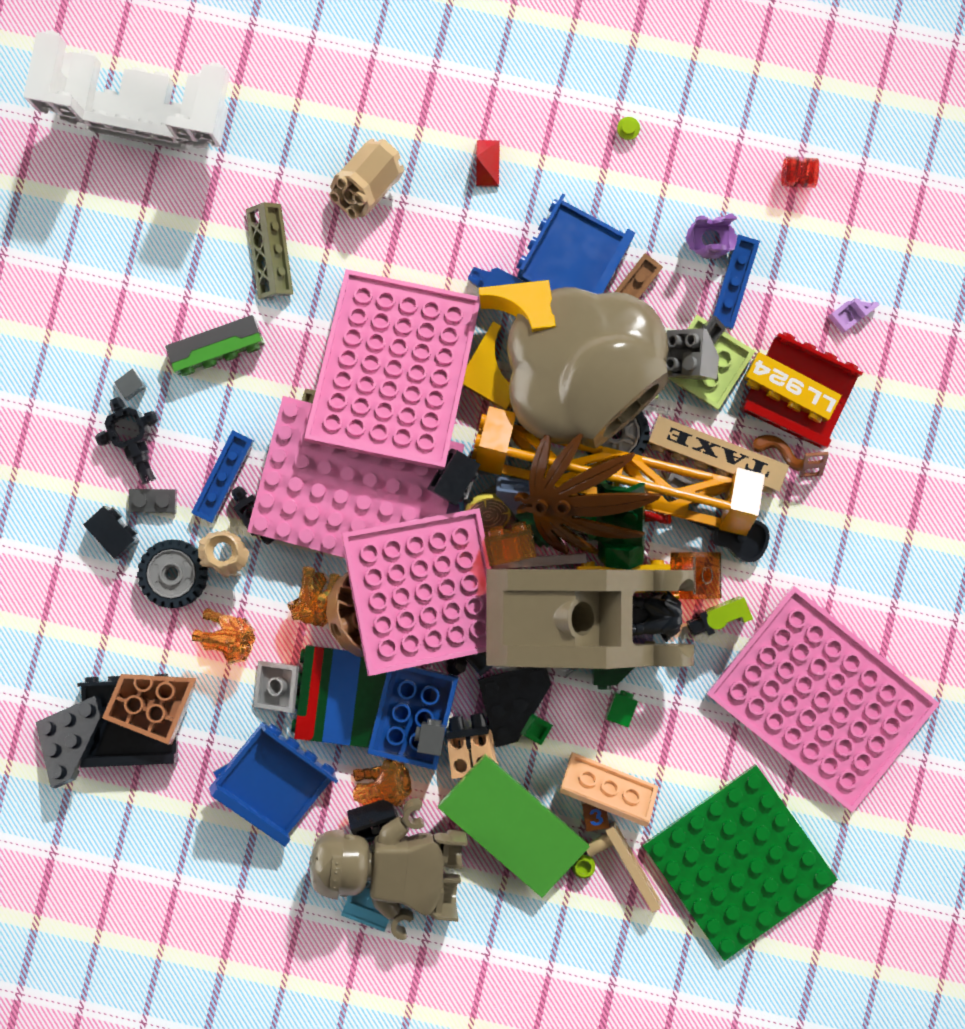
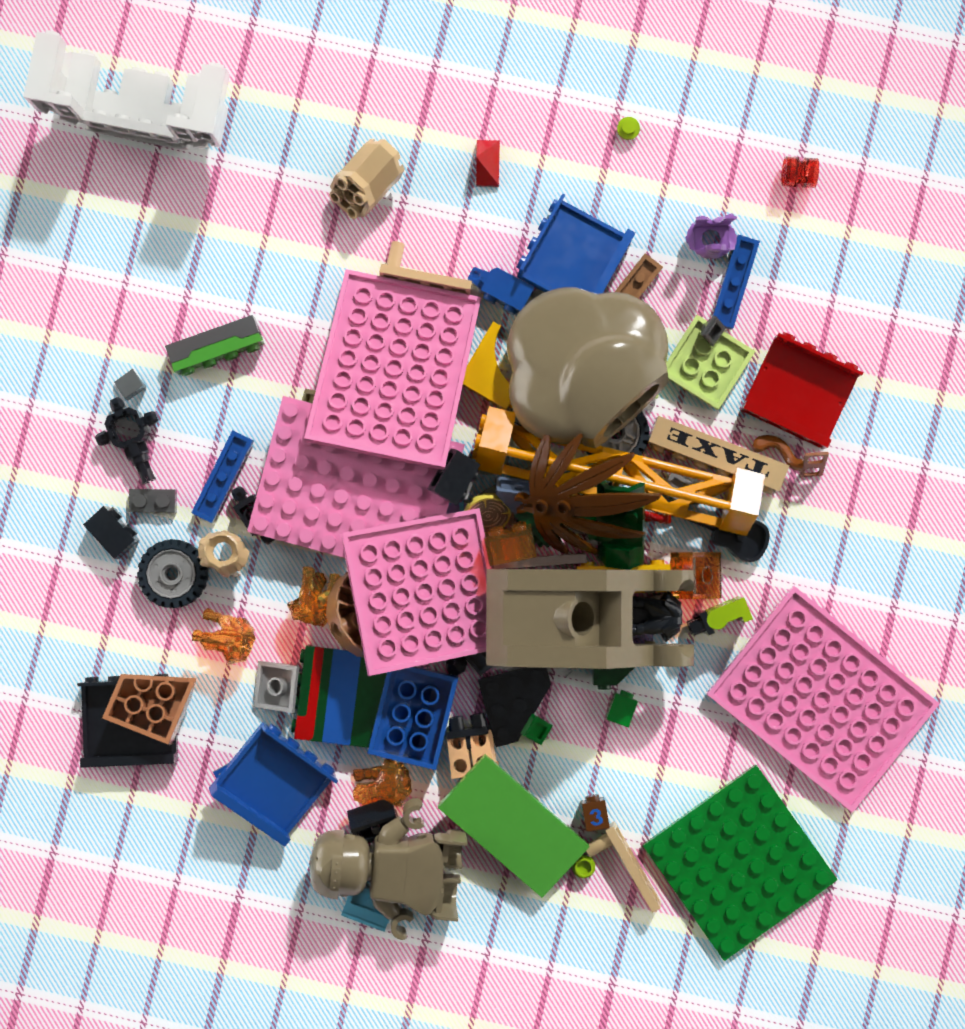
(68, 739): plate -> none
(272, 249): olive fence -> none
(394, 271): none -> tan piece
(430, 737): dark grey brick -> none
(527, 299): yellow arch -> none
(609, 789): light nougat tile -> none
(691, 355): light grey slope -> none
(791, 387): yellow brick -> none
(851, 313): lavender slope -> none

